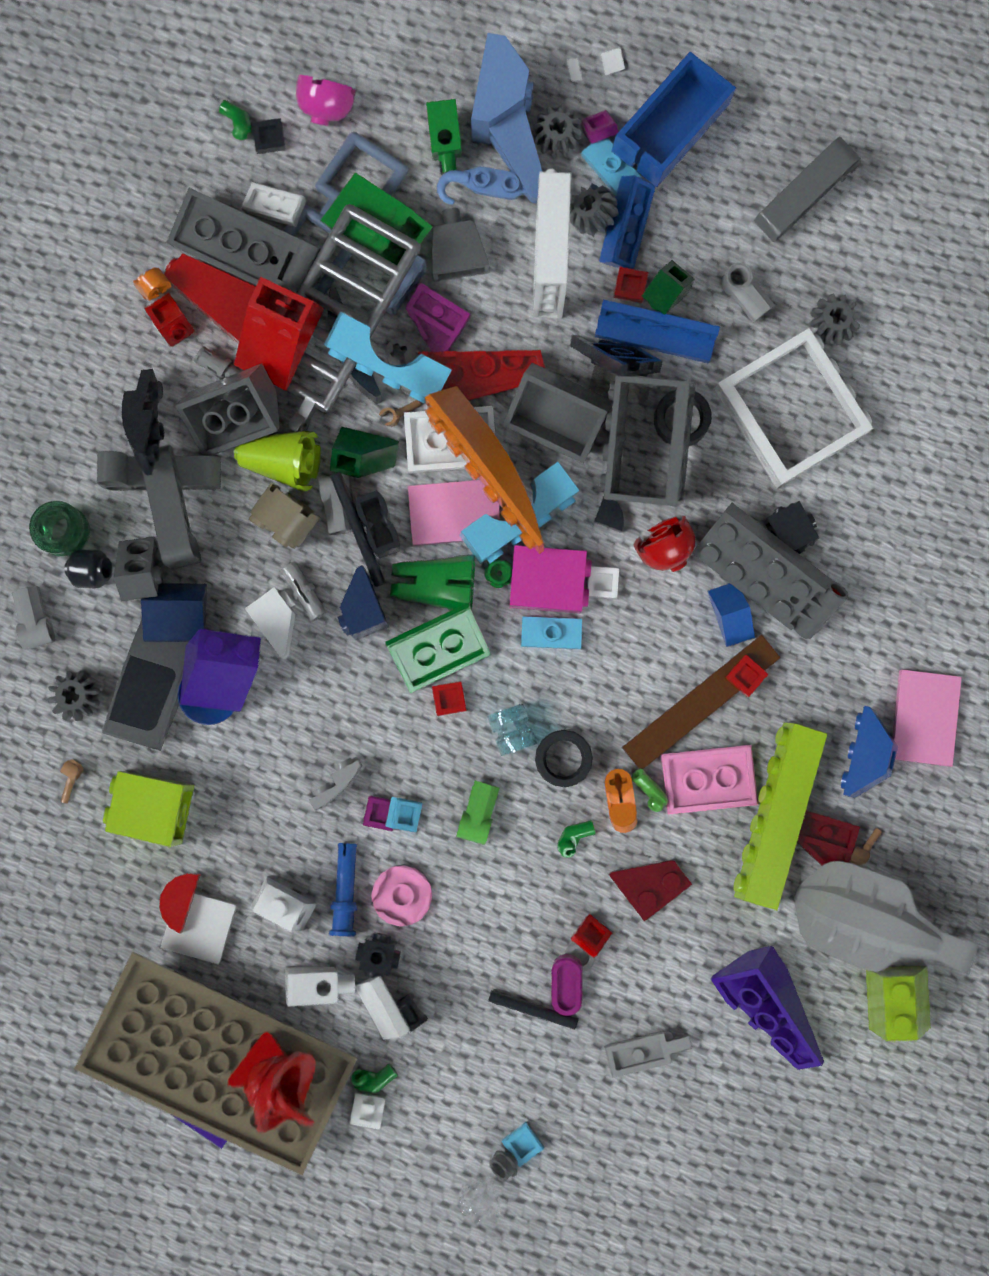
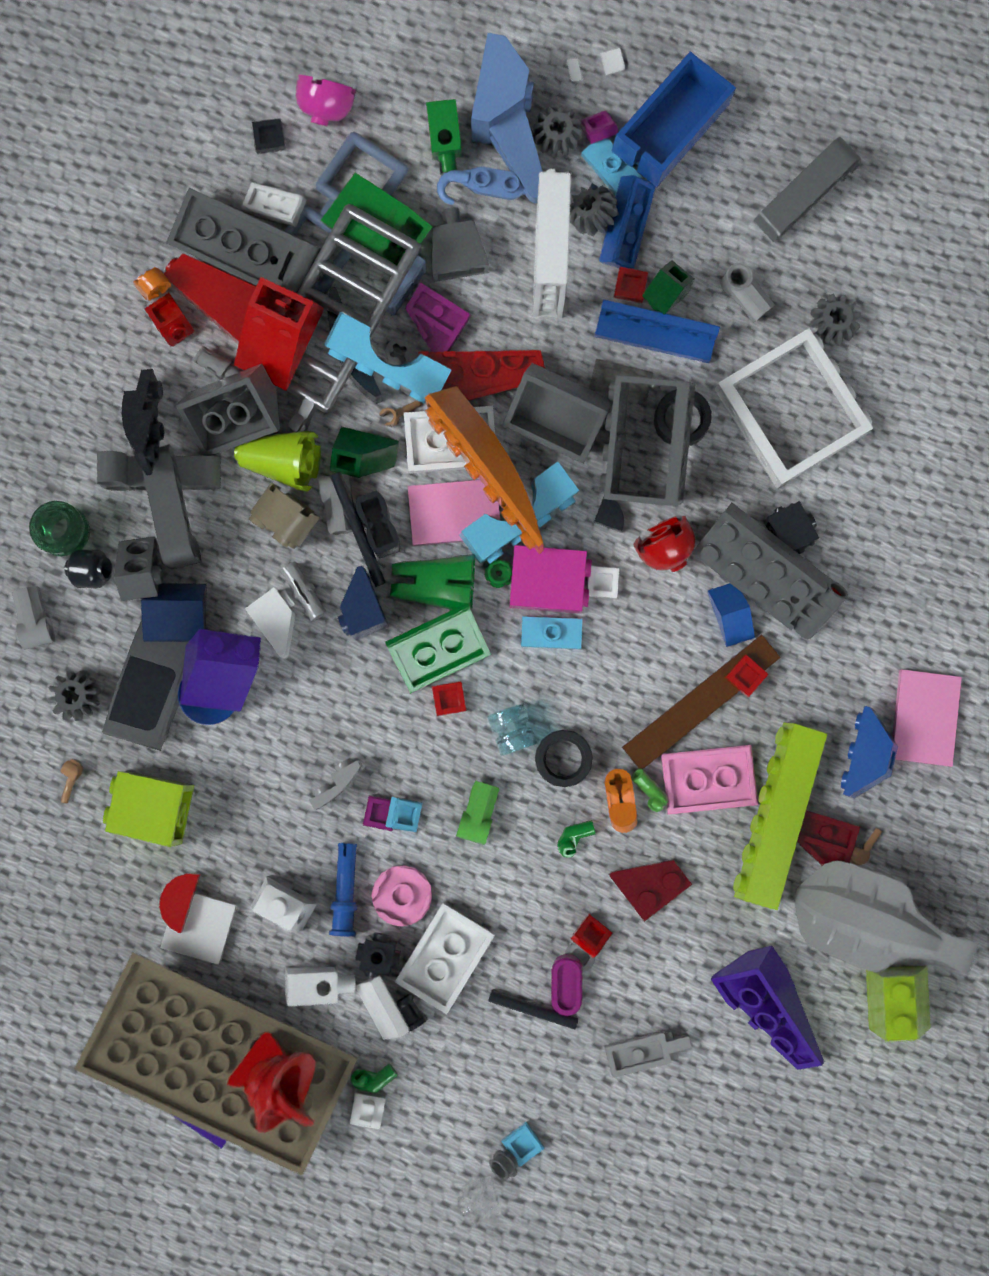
(239, 118): green arm -> none
(444, 958): none -> white plate
(618, 357): black wing -> none

